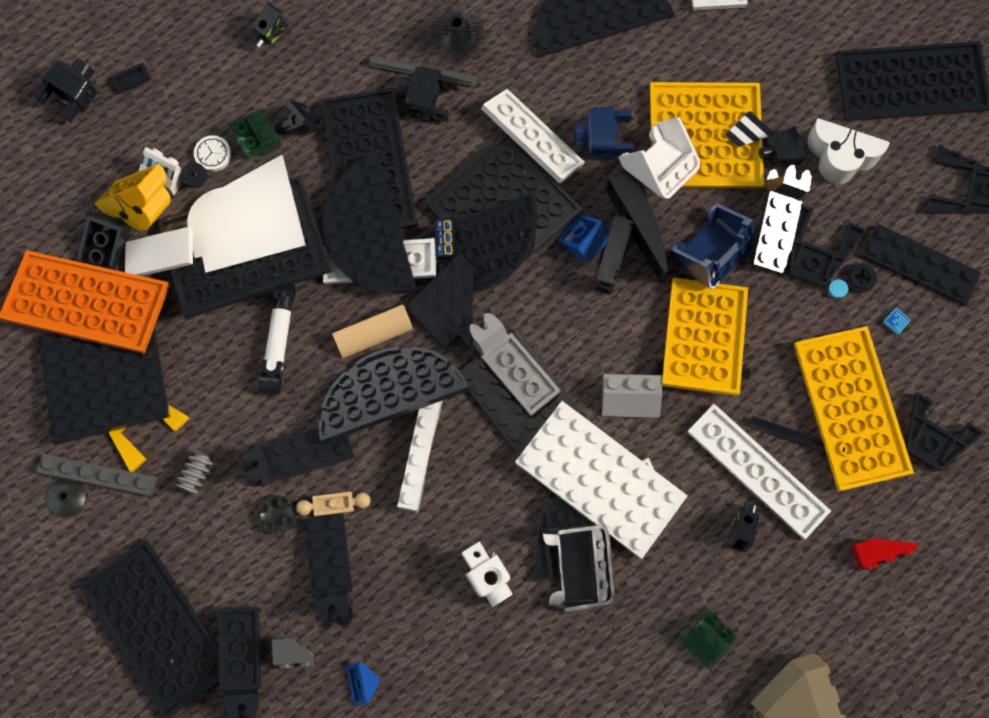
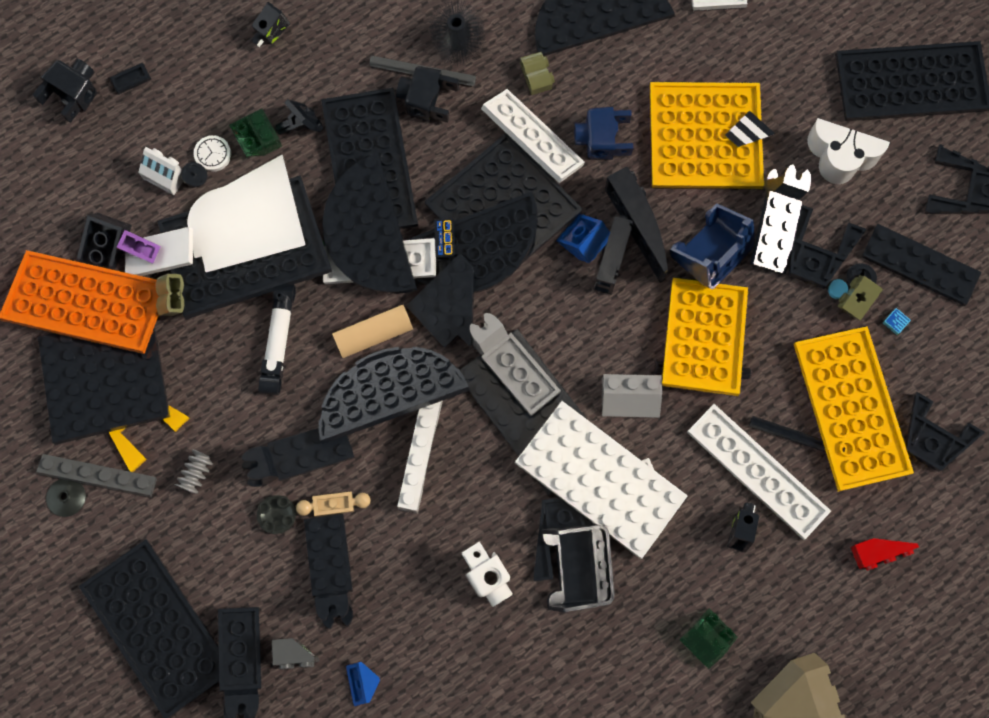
(137, 198): yellow brick -> none
(138, 246): none -> medium lavender arch
(170, 298): none -> olive brick
(536, 73): none -> olive brick
(667, 161): white windscreen -> none
(783, 149): black torso -> none
(868, 292): none -> olive brick

